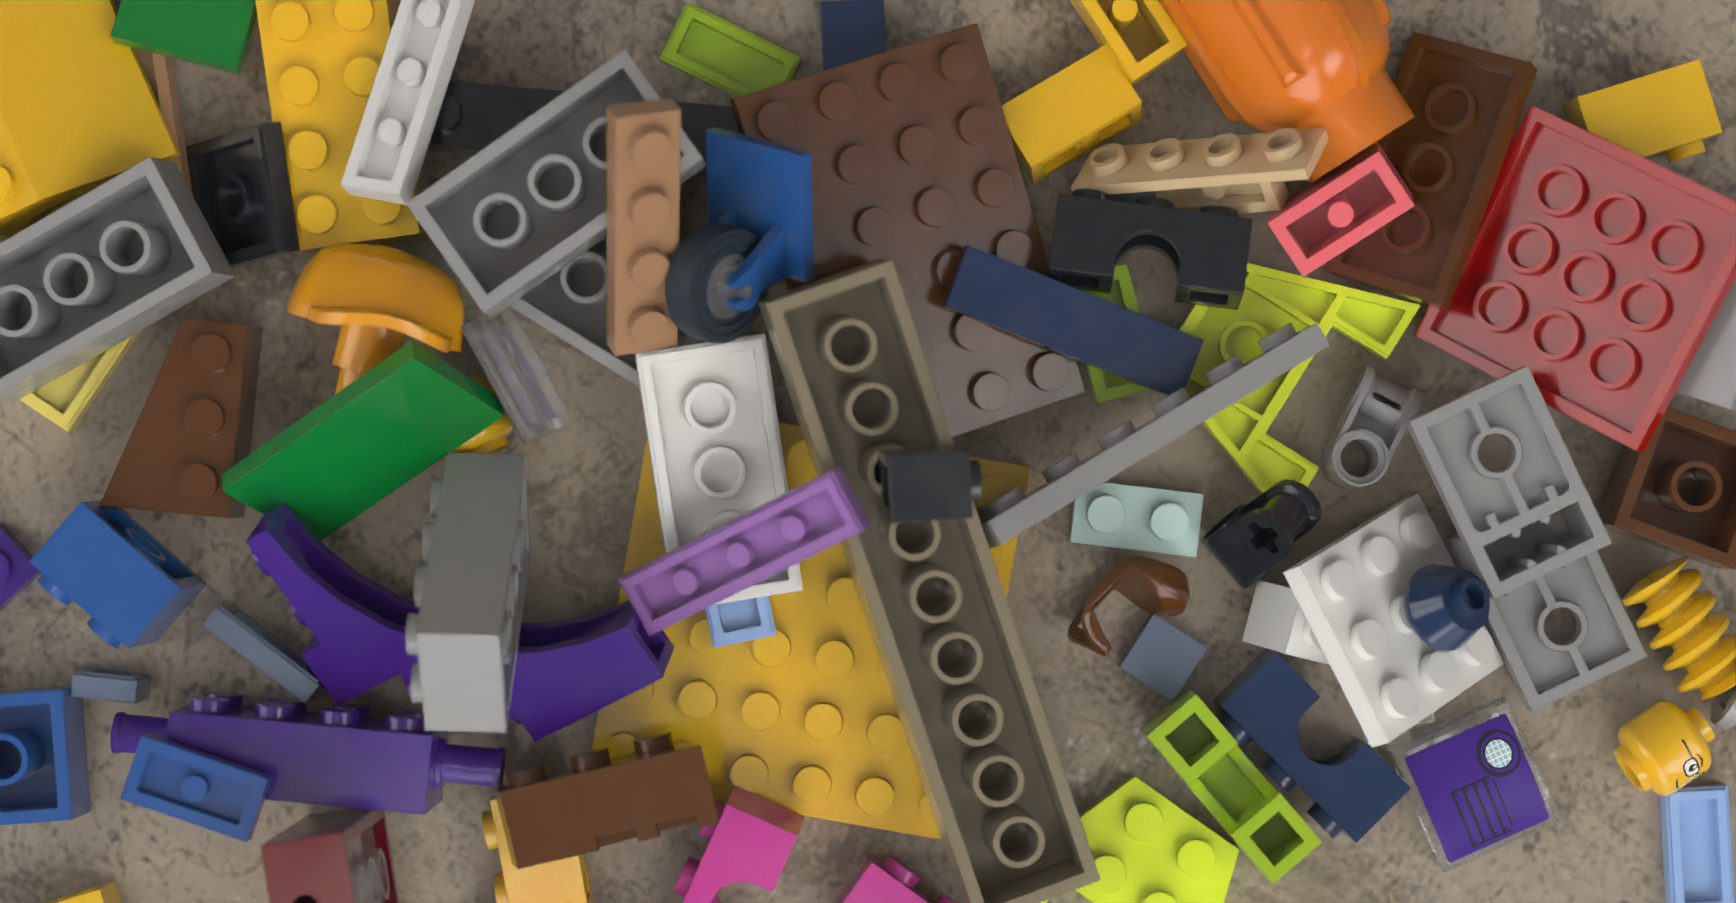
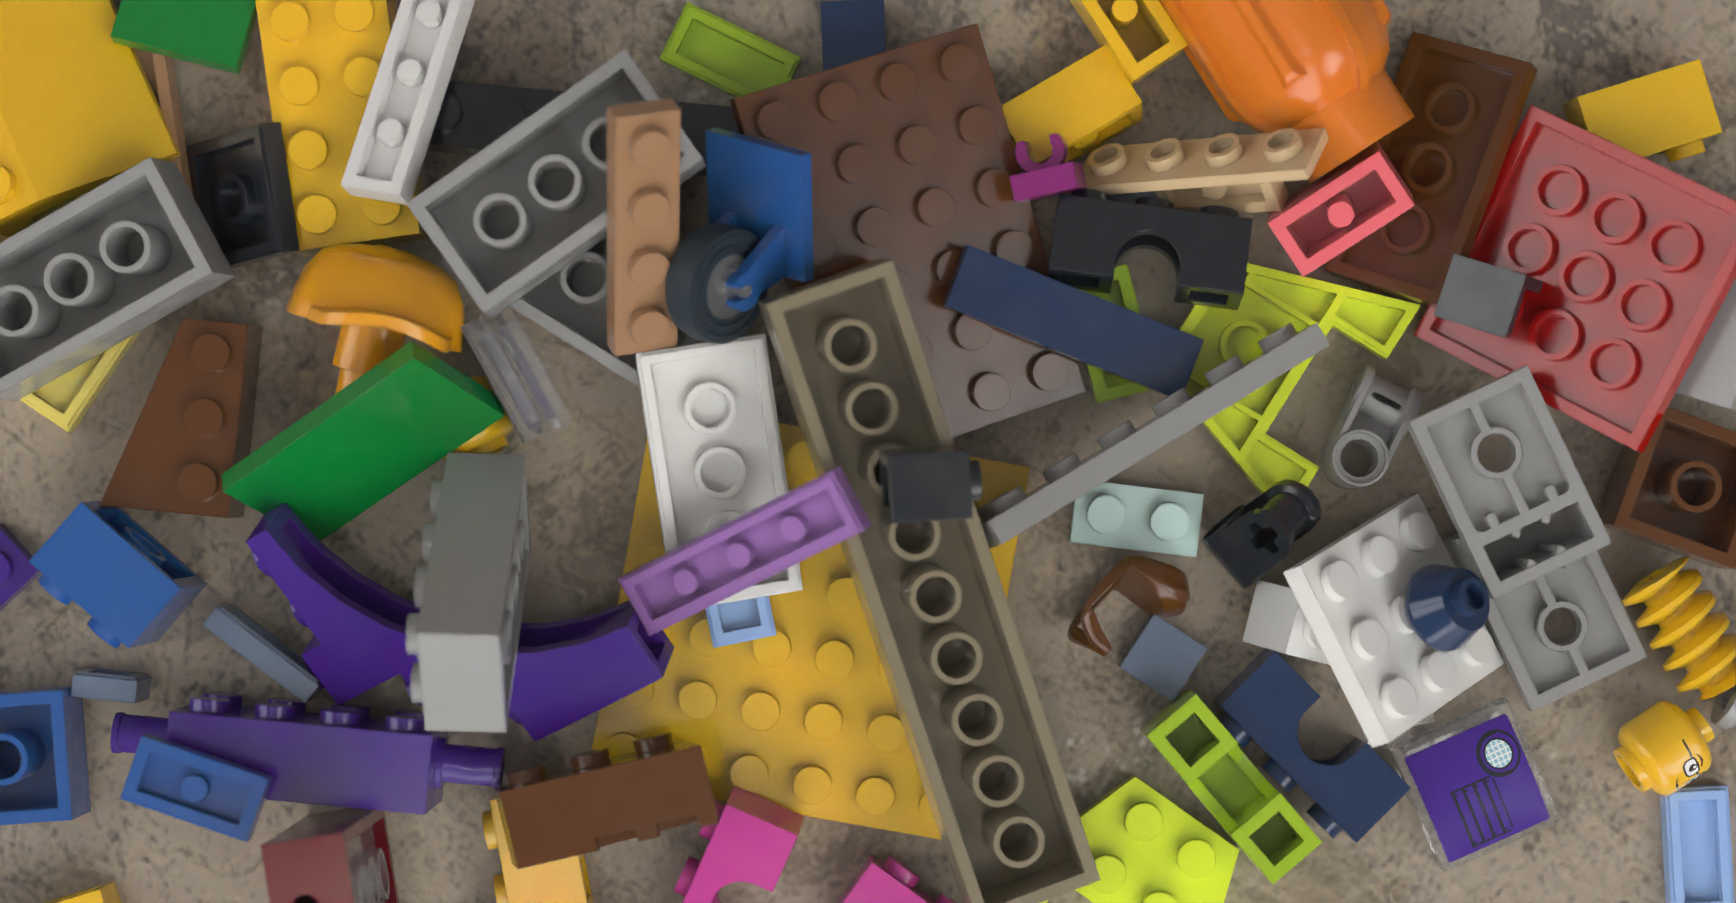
(1046, 178): none -> magenta tile
(1483, 295): none -> panel

